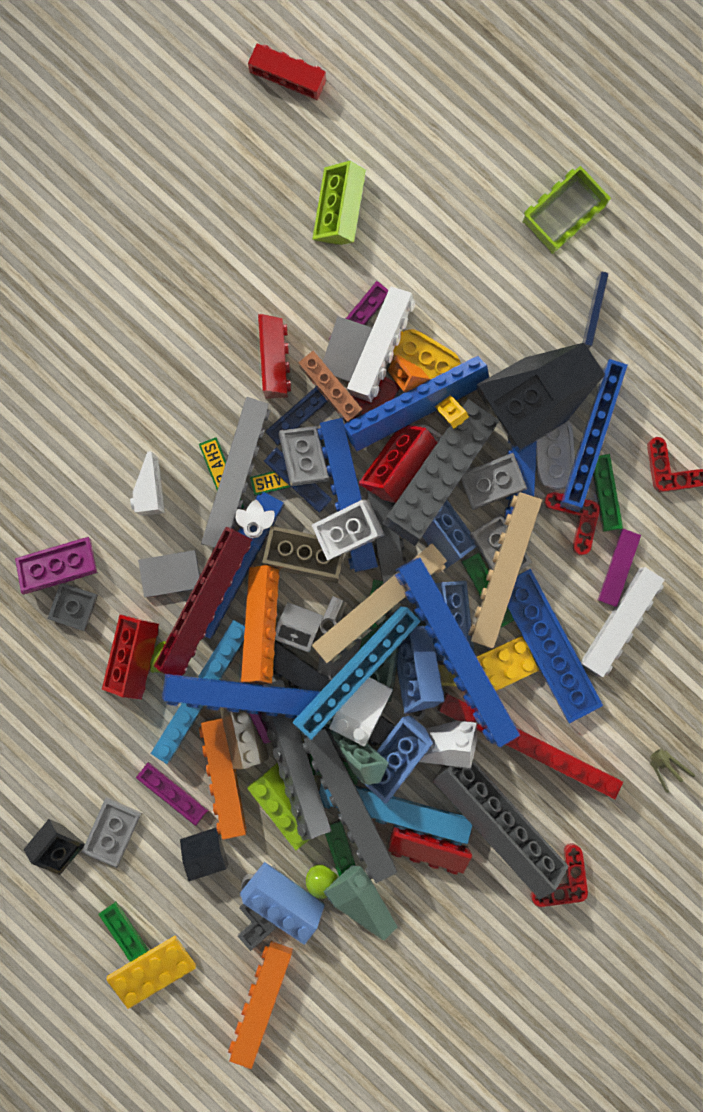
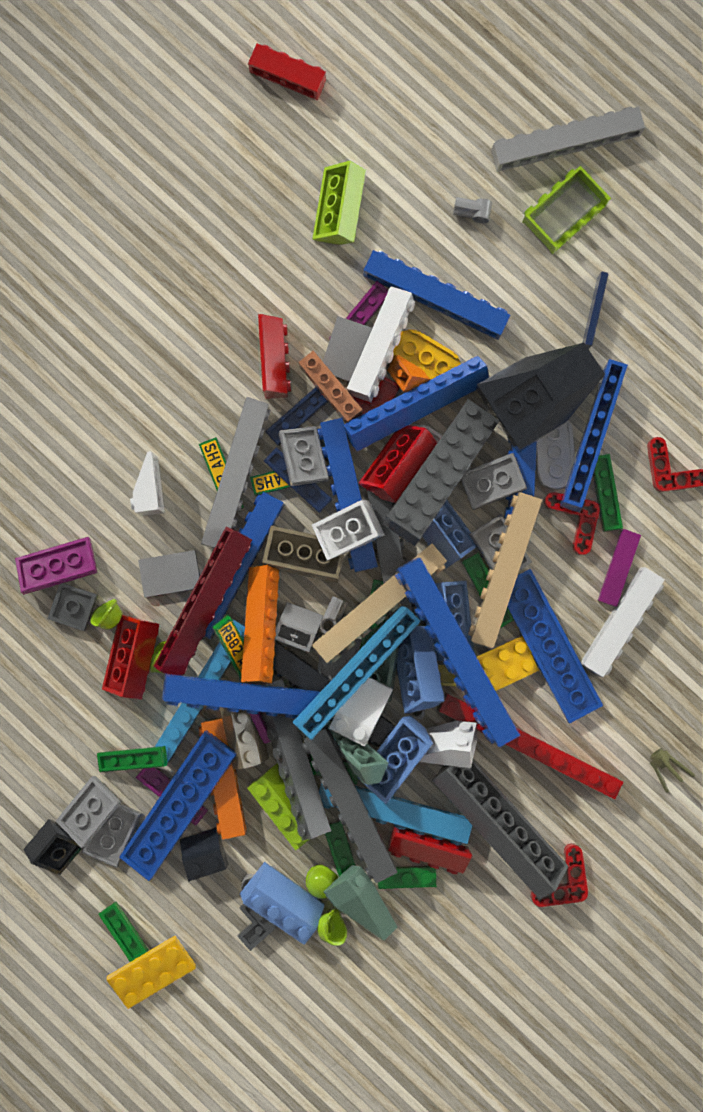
(88, 811): none -> light grey plate
(107, 615): none -> lime helmet
(132, 759): none -> green tile
(178, 805): none -> blue plate
(231, 642): none -> tile
(254, 516): white plate -> none
(261, 1004): orange brick -> none
(332, 928): none -> lime helmet
(410, 878): none -> green plate
(437, 295): none -> blue brick
(452, 411): yellow plate -> none
(477, 210): none -> light grey piece
(567, 138): none -> light grey brick

